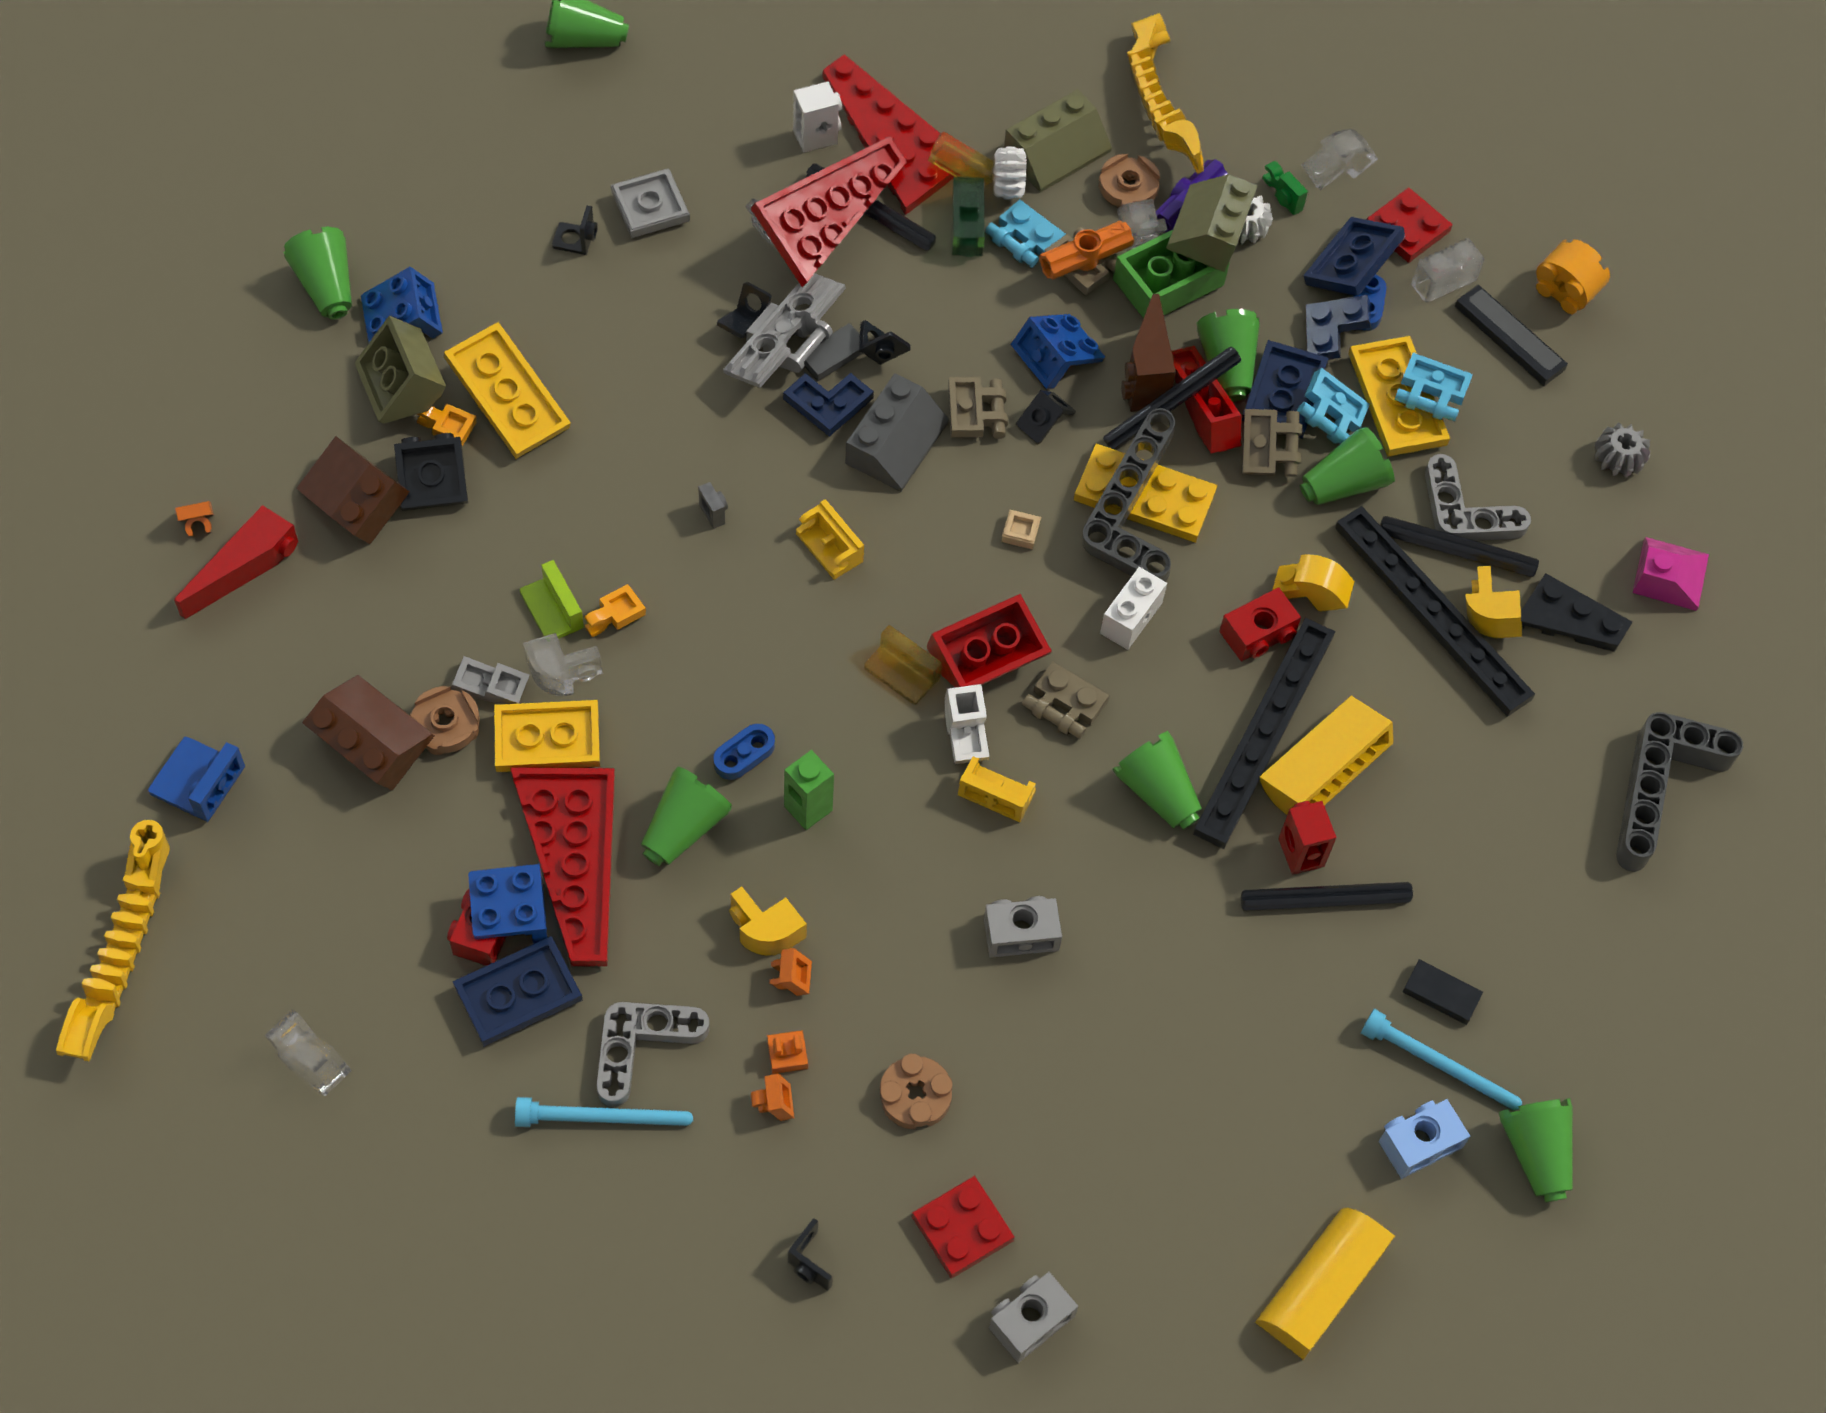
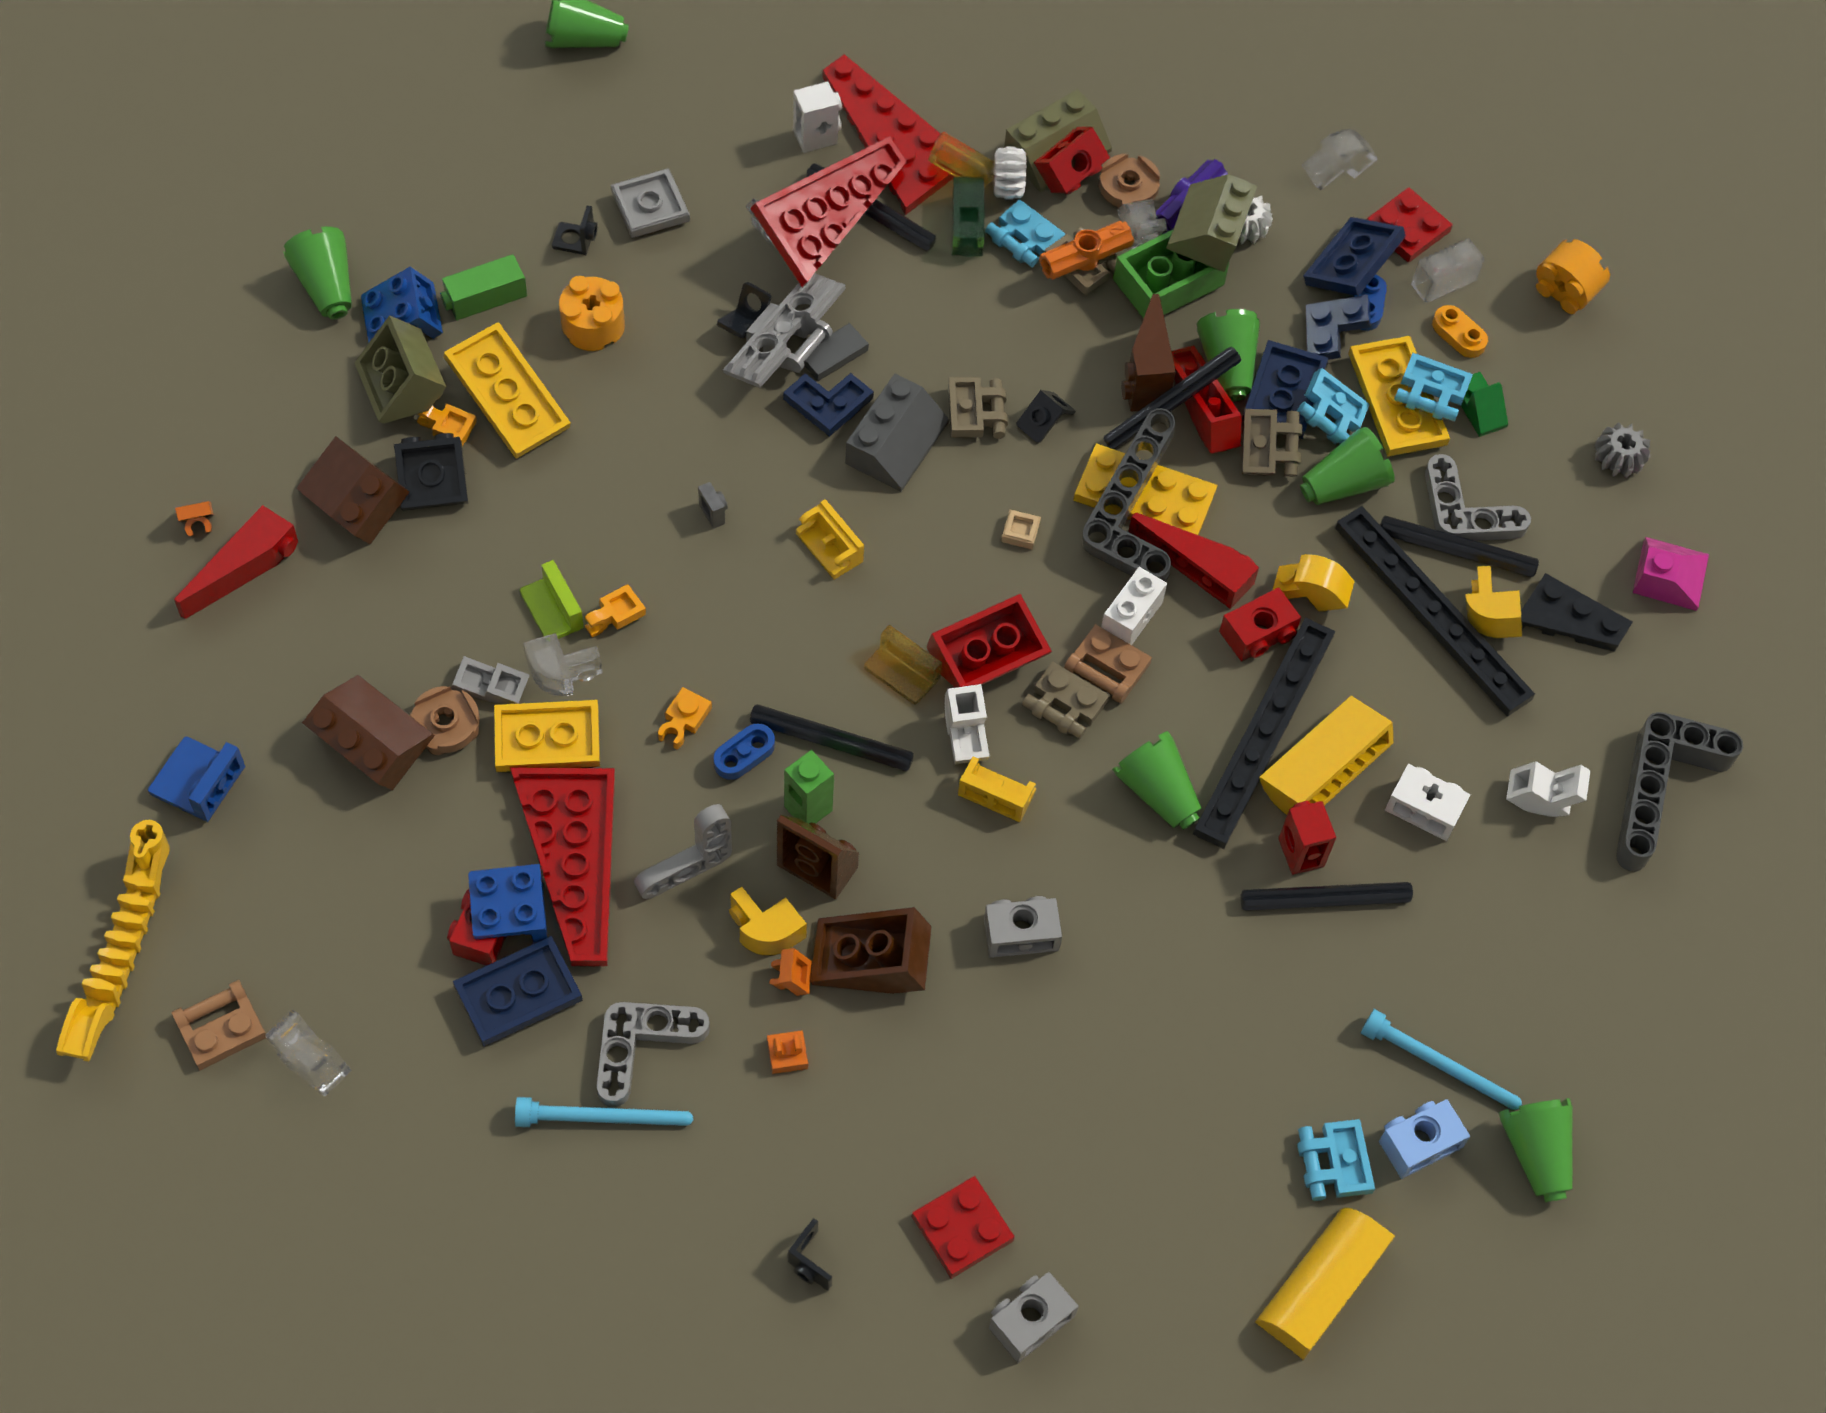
(223, 1035): none -> medium nougat plate
(483, 287): none -> bright green brick
(592, 312): none -> light orange brick
(682, 817): bright green cone -> none
(684, 714): none -> light orange plate
(711, 848): none -> light grey beam
(775, 1098): orange tile -> none
(814, 855): none -> reddish brown slope
(832, 737): none -> black axle
(872, 951): none -> reddish brown slope
(884, 346): black bracket -> none
(919, 1112): medium nougat plate -> none
(1052, 345): blue bracket -> none
(1056, 163): none -> red brick
(1112, 656): none -> medium nougat plate
(1169, 123): yellow piece -> none
(1207, 563): none -> red slope
(1288, 189): green plate -> none
(1347, 1159): none -> medium azure plate
(1433, 816): none -> white brick
(1442, 992): black tile -> none
(1457, 331): none -> light orange plate
(1485, 406): none -> green slope
(1511, 335): tile -> none
(1546, 792): none -> white brick

